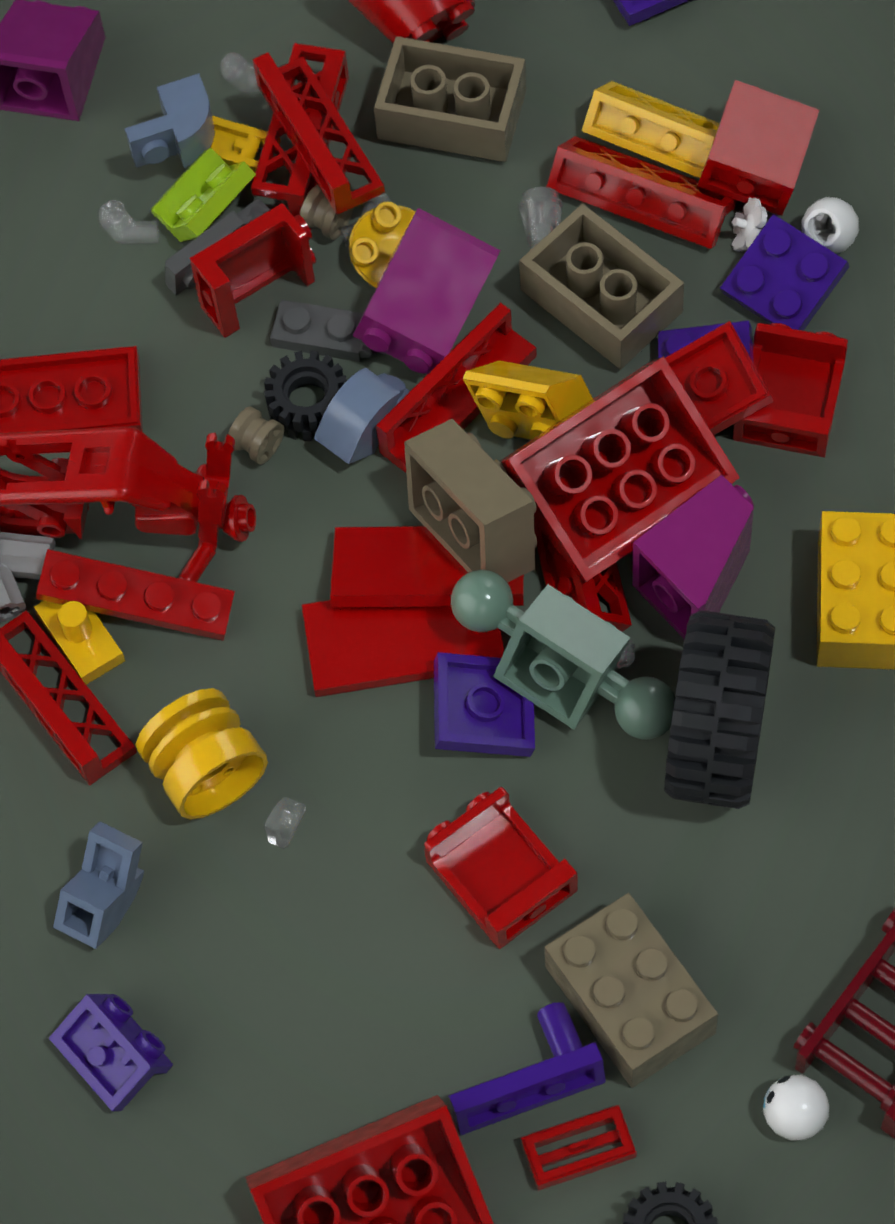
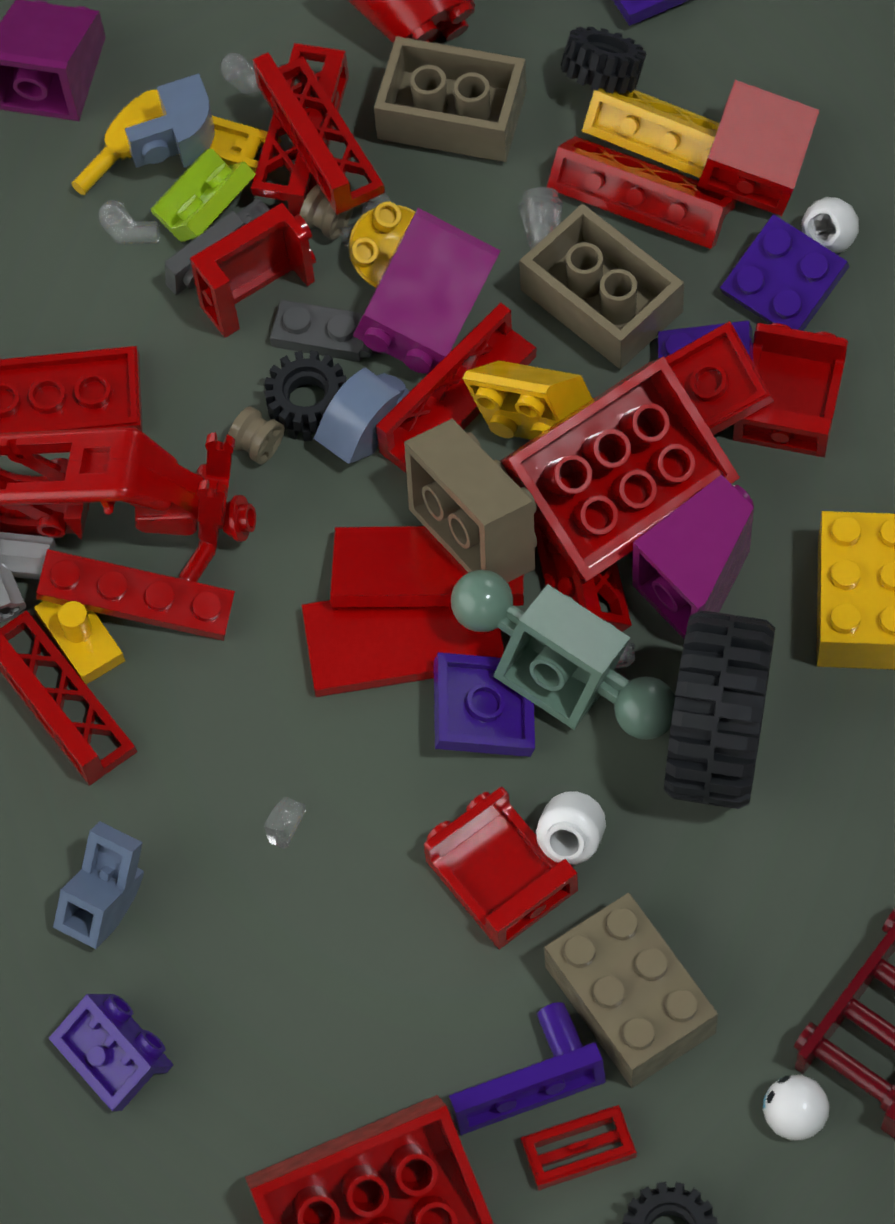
(139, 110): none -> yellow piece
(201, 753): yellow wheel -> none
(571, 827): none -> white head
(603, 60): none -> black tyre
(748, 224): white plant -> none

